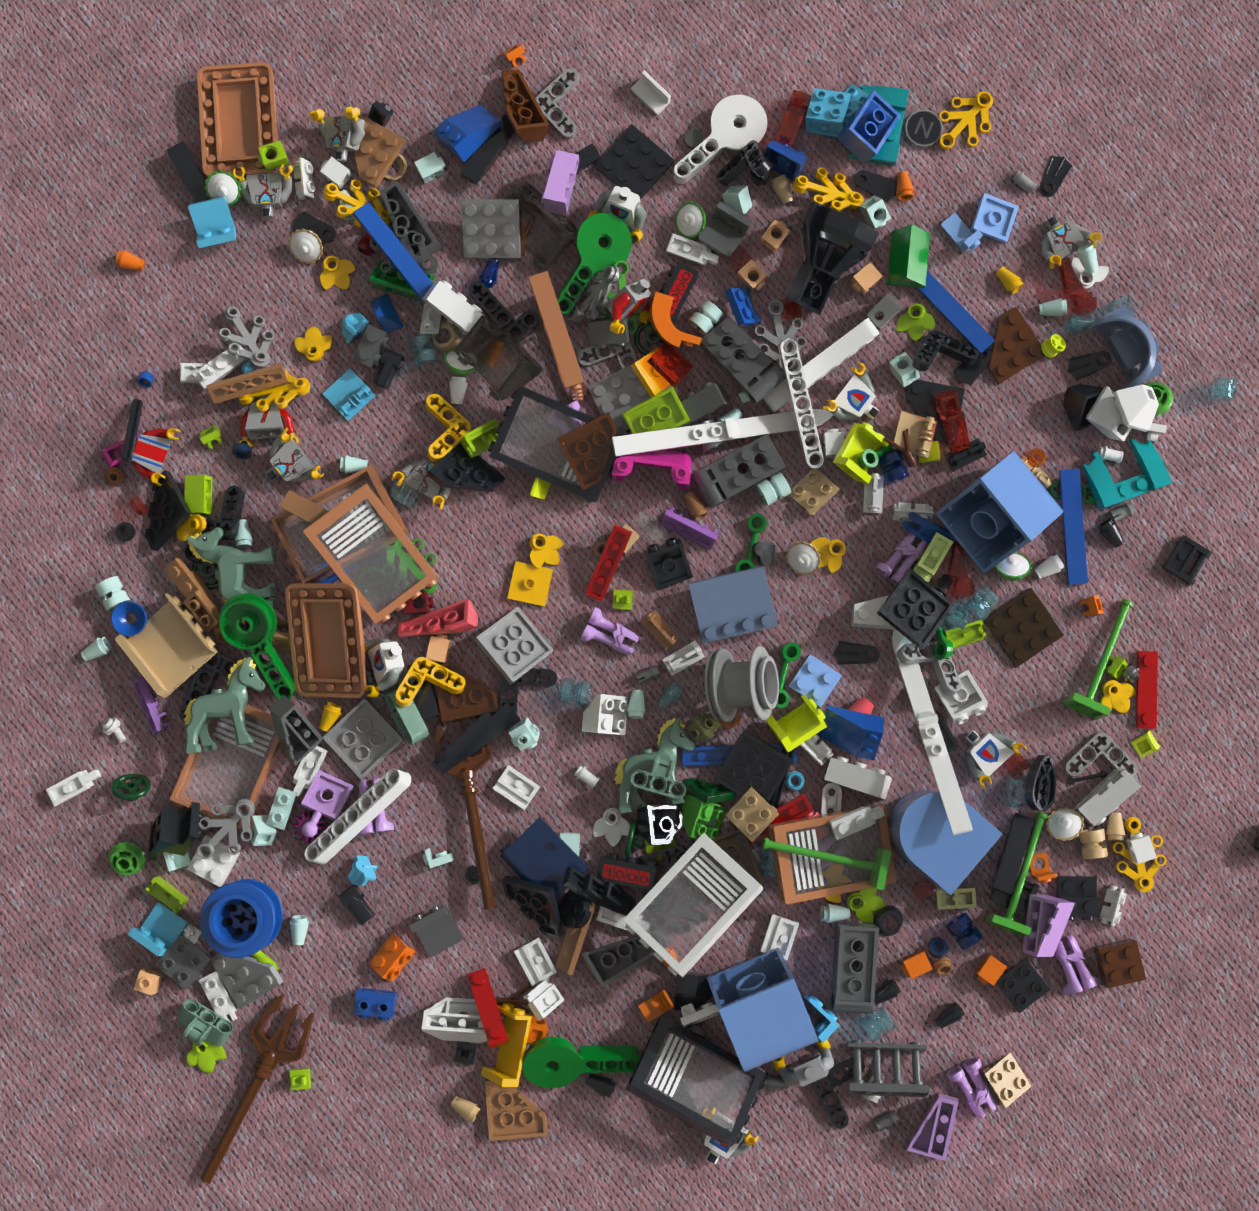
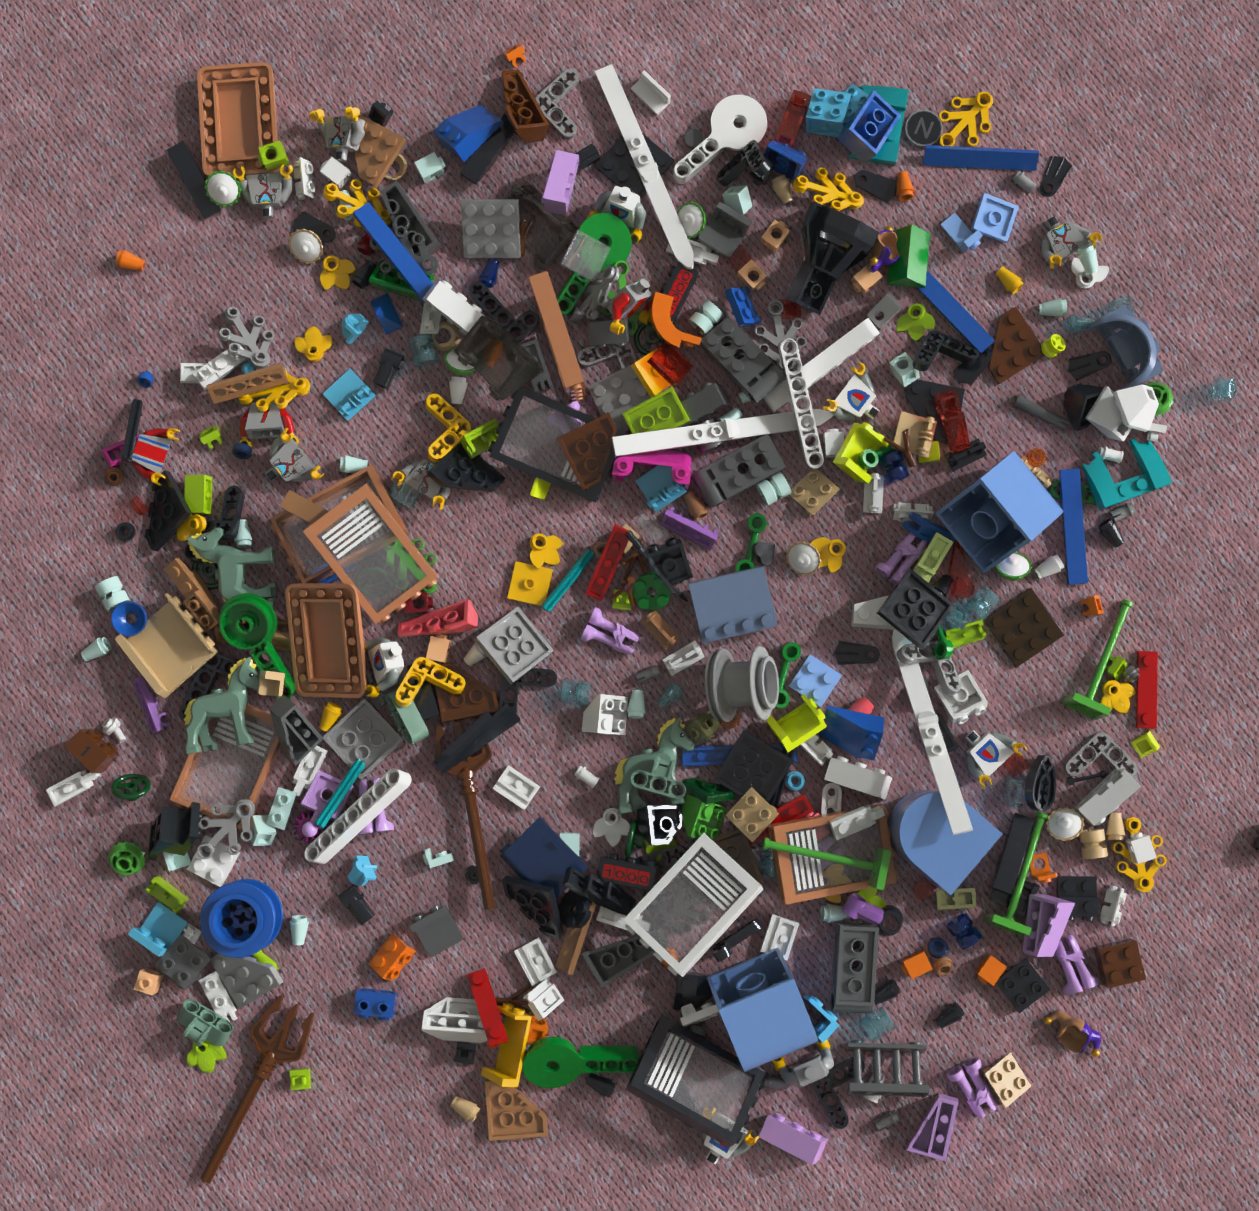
(92, 750): none -> reddish brown brick
(212, 222): medium azure bracket -> none
(271, 683): none -> tan panel
(339, 793): none -> teal axle
(362, 275): none -> black cone
(372, 346): dark grey brick -> none
(474, 655): none -> white cone
(524, 734): light aqua brick -> none
(534, 350): none -> dark grey hinge
(568, 580): none -> teal axle
(585, 256): none -> clear tile
(626, 588): none -> reddish brown plant
(634, 557): none -> reddish brown plant
(641, 549): none -> black sword
(645, 166): none -> white piece
(649, 601): none -> green plate
(655, 1006): orange bracket -> none
(660, 487): none -> medium azure hinge
(723, 948): none -> black beam
(793, 1138): none -> lavender wedge
(858, 907): none -> medium lavender piece
(868, 209): light aqua brick -> none
(884, 250): none -> piece
(980, 157): none -> blue tile
(1040, 412): none -> dark grey pin
(1081, 1033): none -> medium nougat piece
(1083, 300): clear red slope -> none
(1181, 557): black plate -> none

